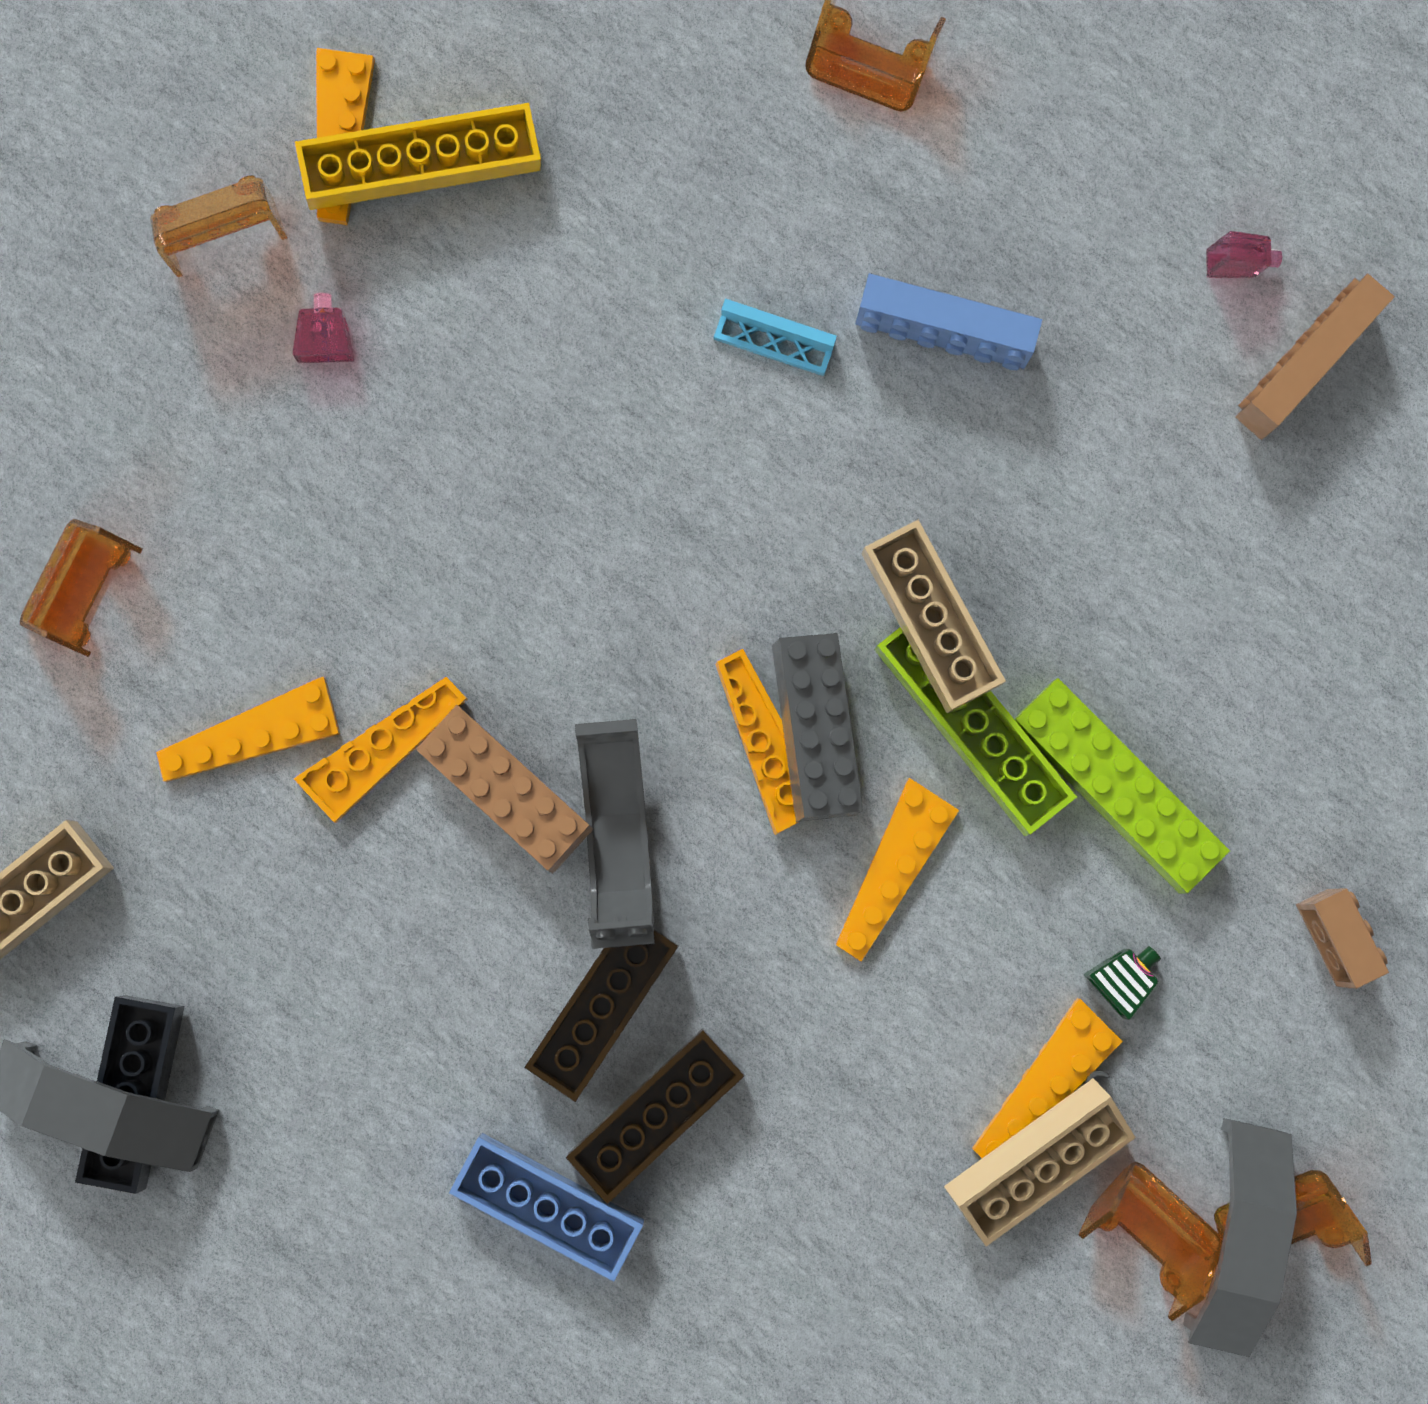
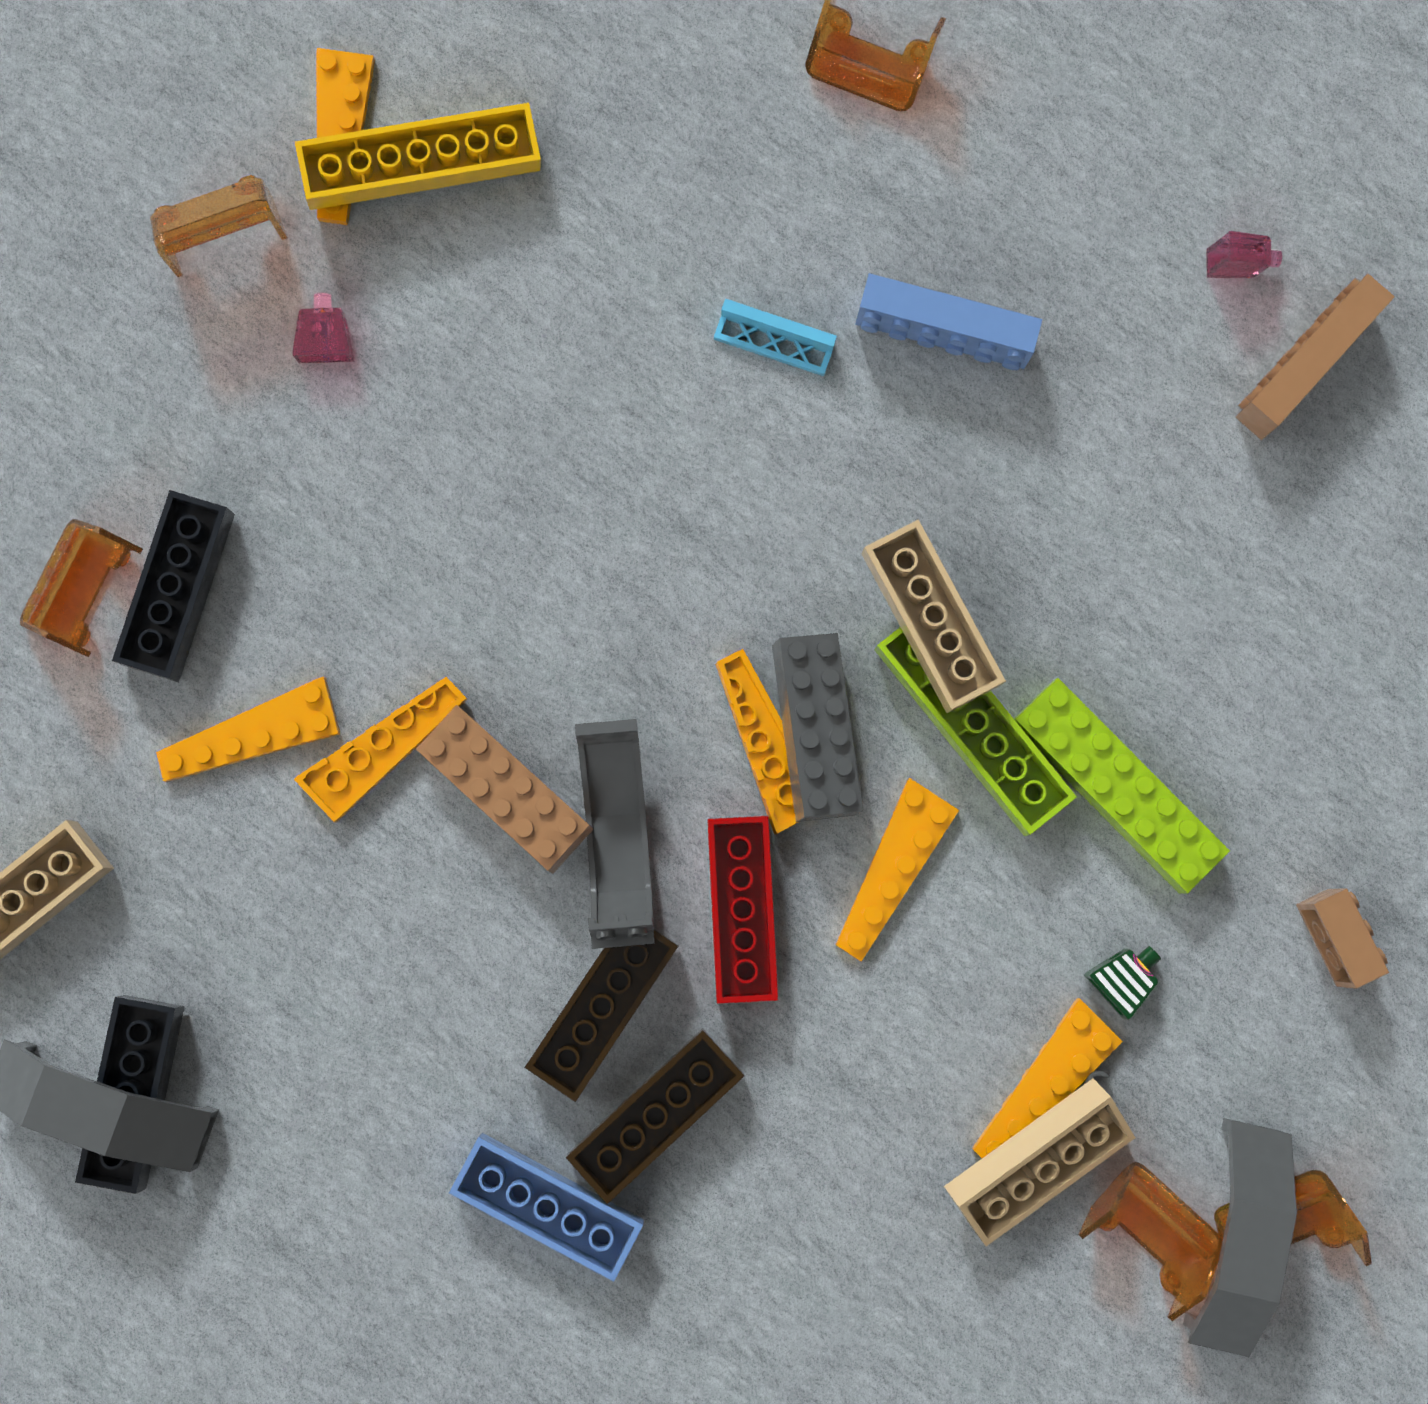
(173, 586): none -> black brick
(742, 909): none -> red brick

